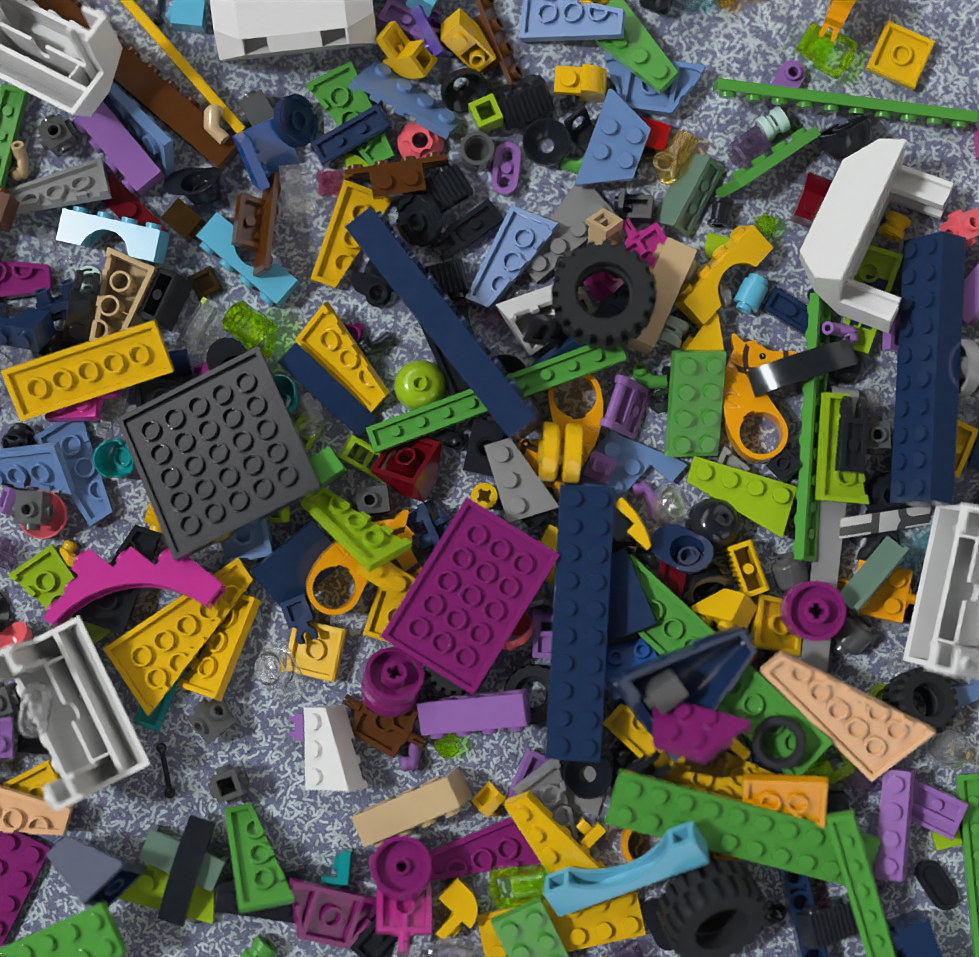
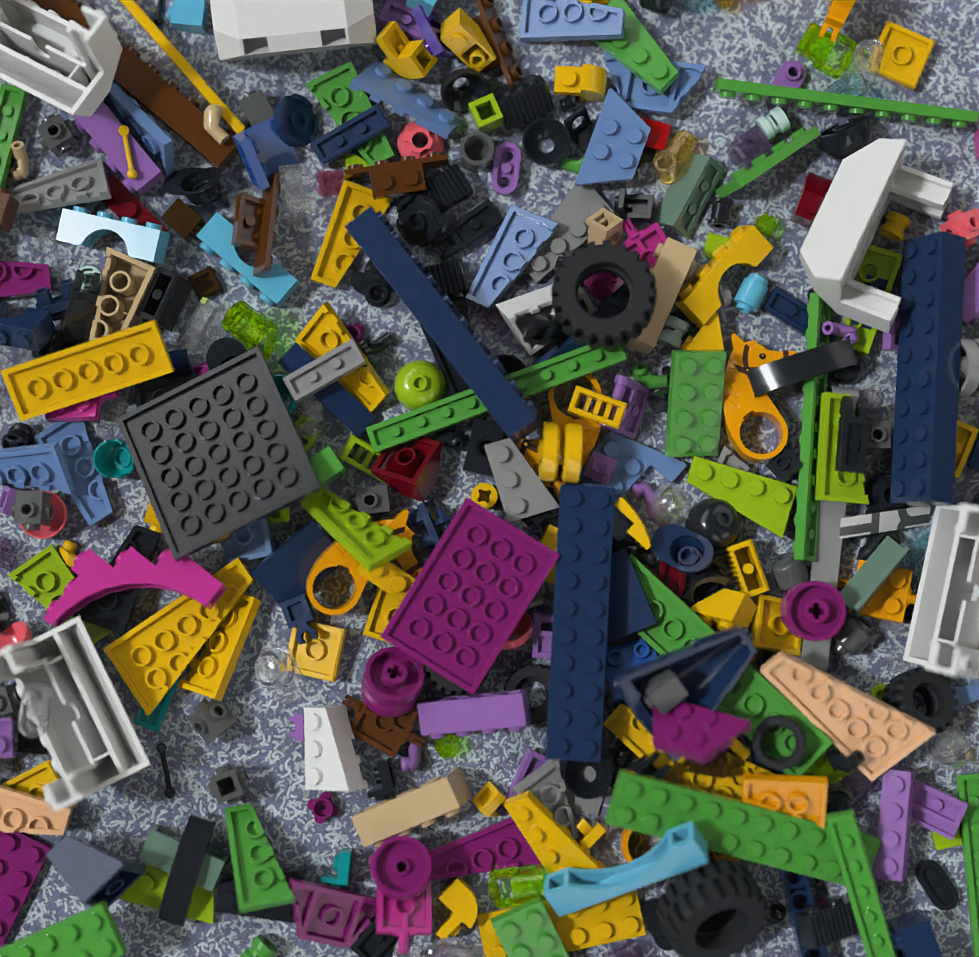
(124, 132): none -> yellow hinge
(315, 804): none -> magenta plate
(324, 370): none -> light grey plate
(383, 775): none -> black bracket
(591, 395): none -> yellow slope
(844, 763): none -> black arm
(854, 84): none -> clear light blue plate
(867, 66): none -> clear plate

